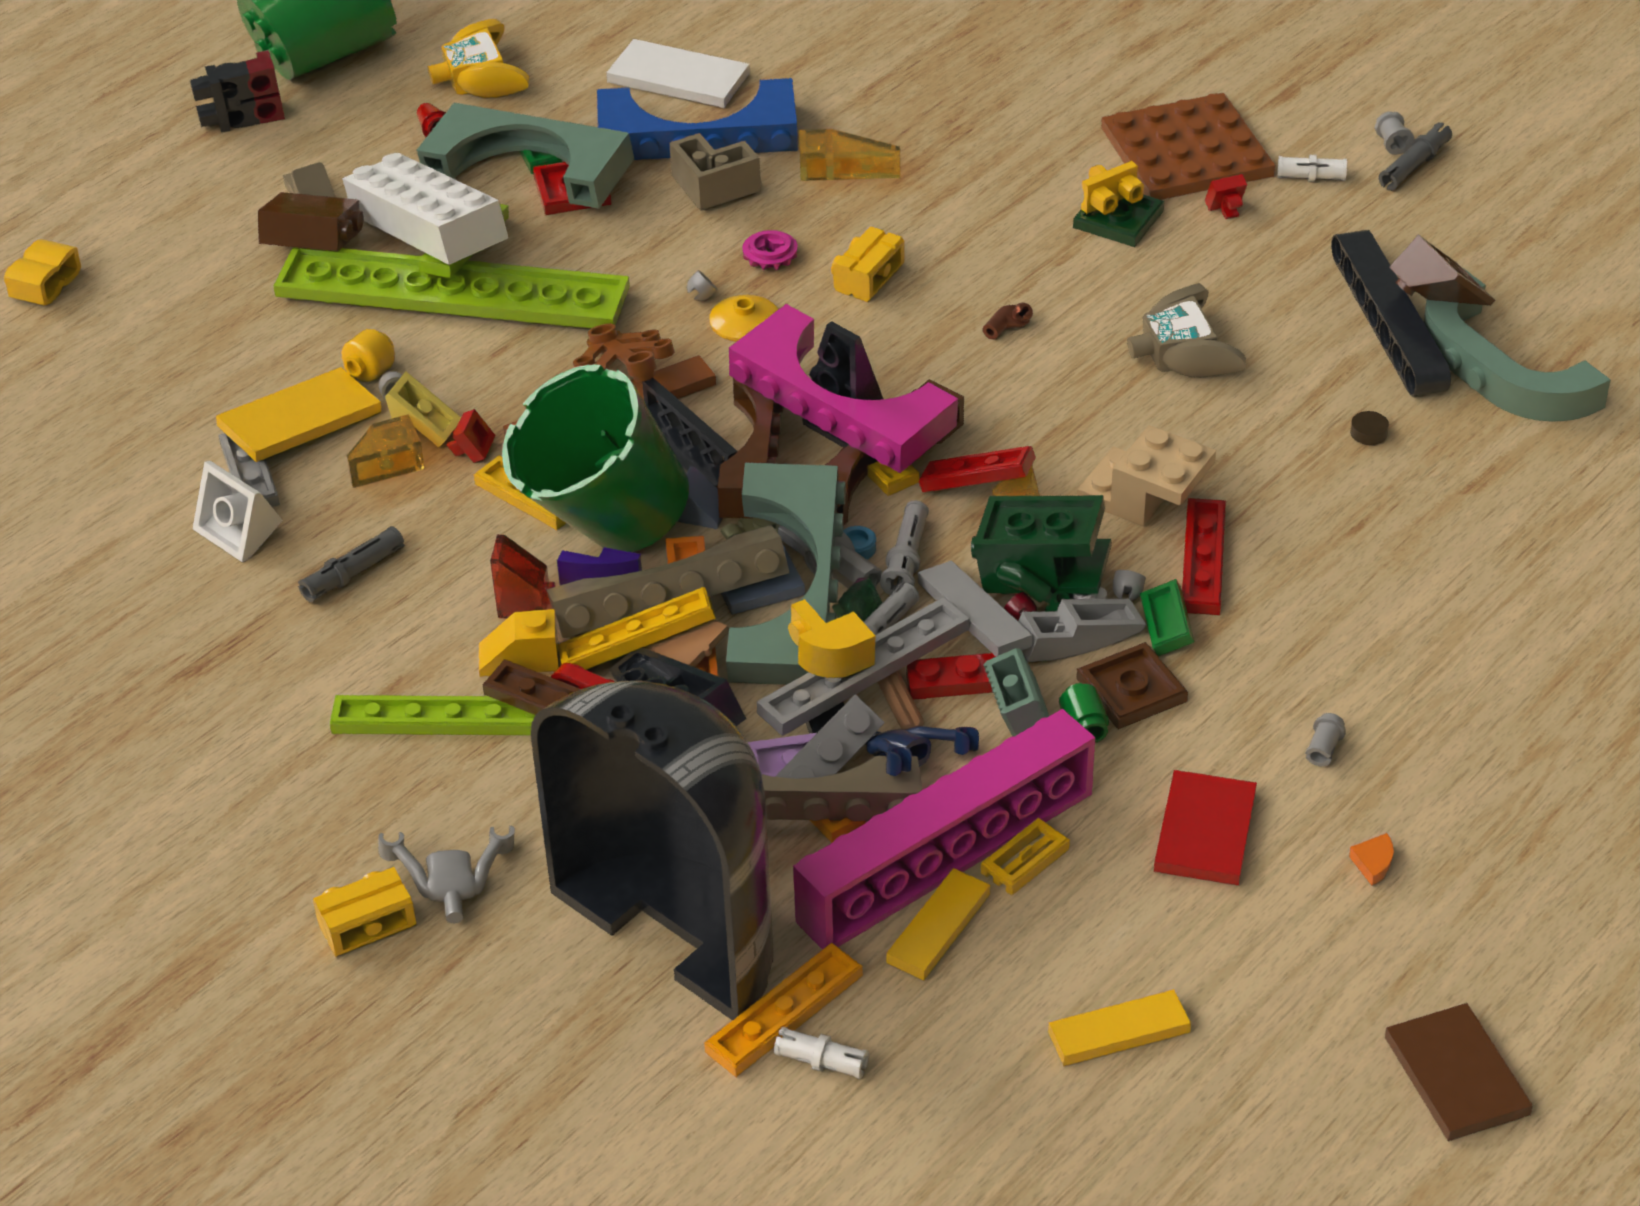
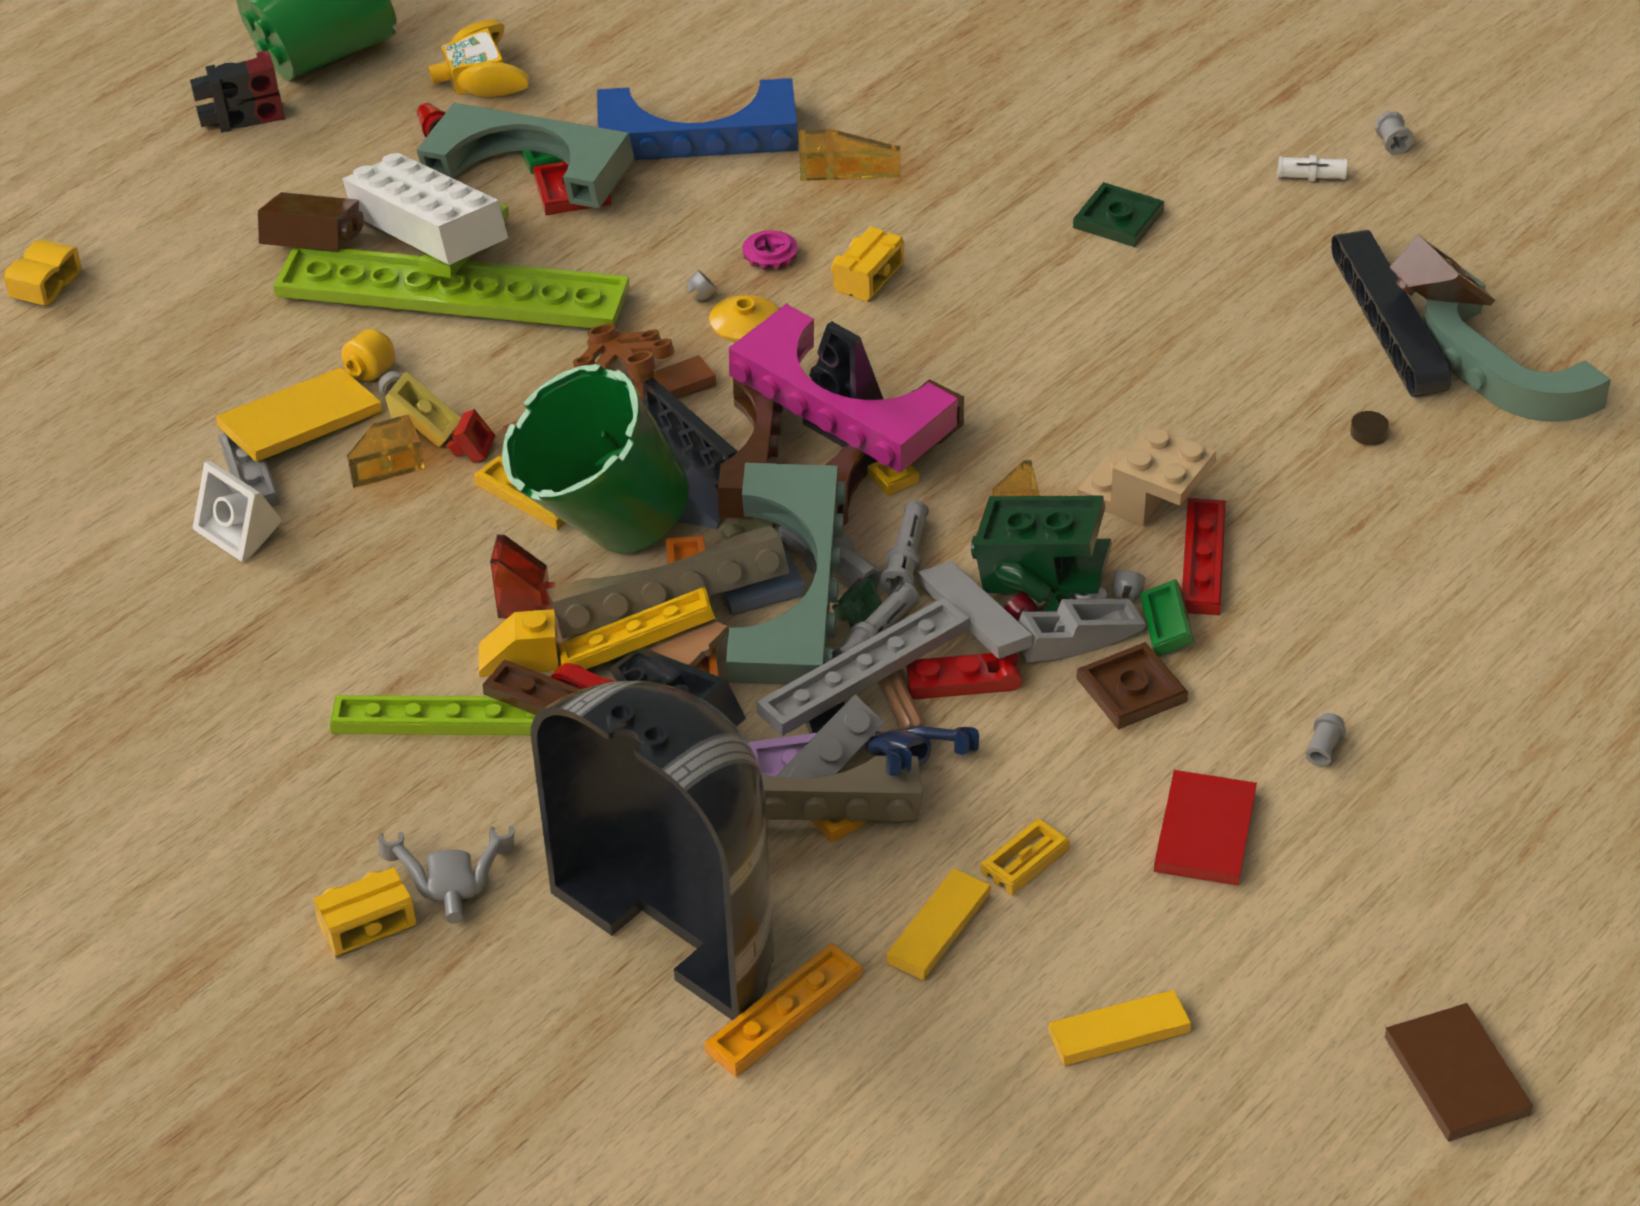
(309, 181): dark tan slope -> none
(339, 571): dark grey pin -> none
(610, 563): dark purple slope -> none
(678, 73): white tile -> none
(714, 175): dark tan brick -> none
(821, 1052): white pin -> none
(832, 647): yellow brick -> none
(863, 540): dark azure tile -> none
(942, 828): dark pink brick -> none
(977, 469): red tile -> none
(1007, 318): copper arm -> none
(1015, 691): sand green brick -> none
(1086, 708): green brick -> none
(1106, 188): yellow hips -> none
(1183, 339): dark tan torso -> none
(1187, 145): dark orange plate -> none
(1226, 195): red tile -> none
(1373, 857): orange tile -> none
(1422, 150): dark grey pin -> none

